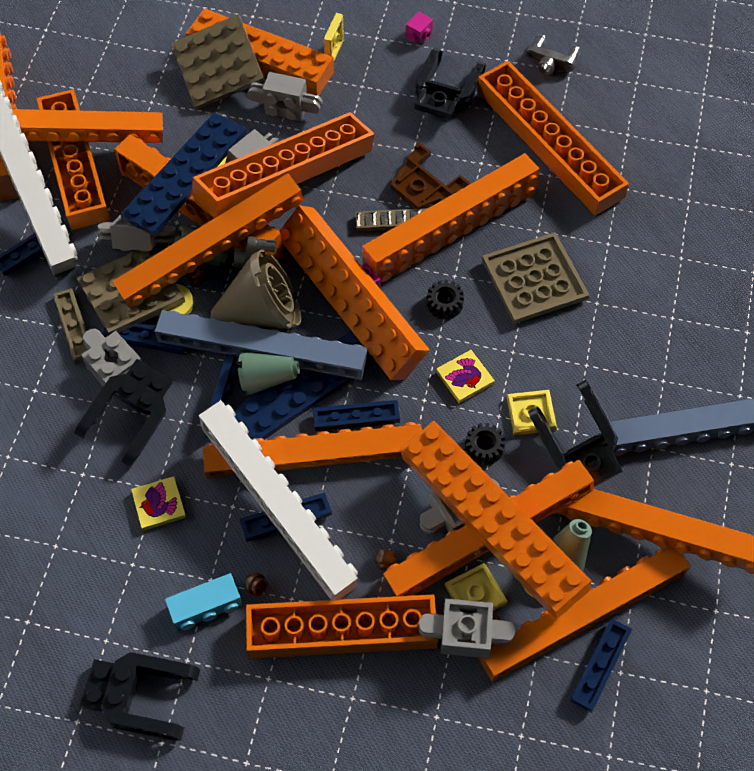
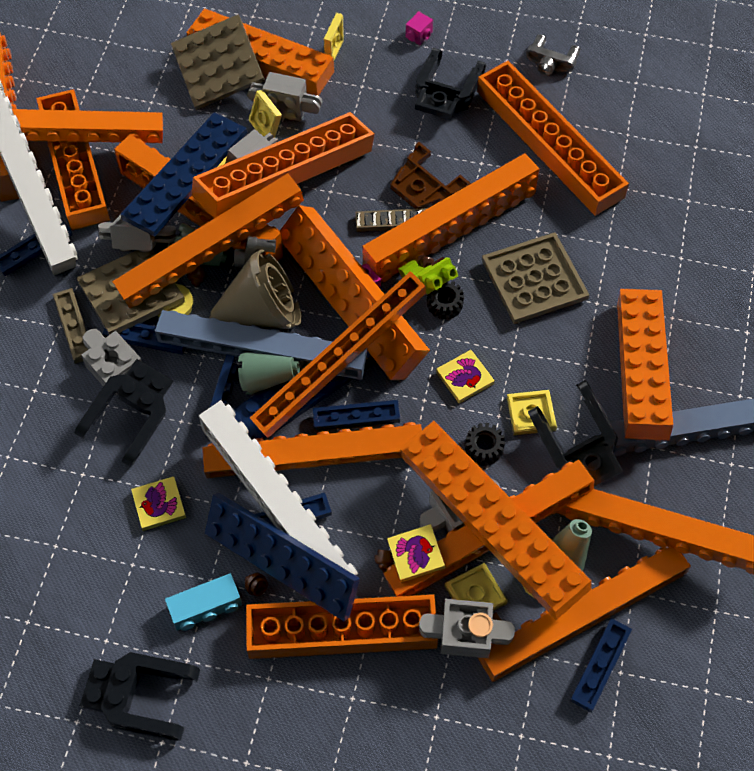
(264, 115): none -> light yellow tile
(282, 556): none -> dark blue plate
(338, 354): none -> orange brick
(416, 553): none -> tile
(430, 272): none -> lime hips
(480, 625): none -> light nougat piece
(644, 365): none -> orange brick

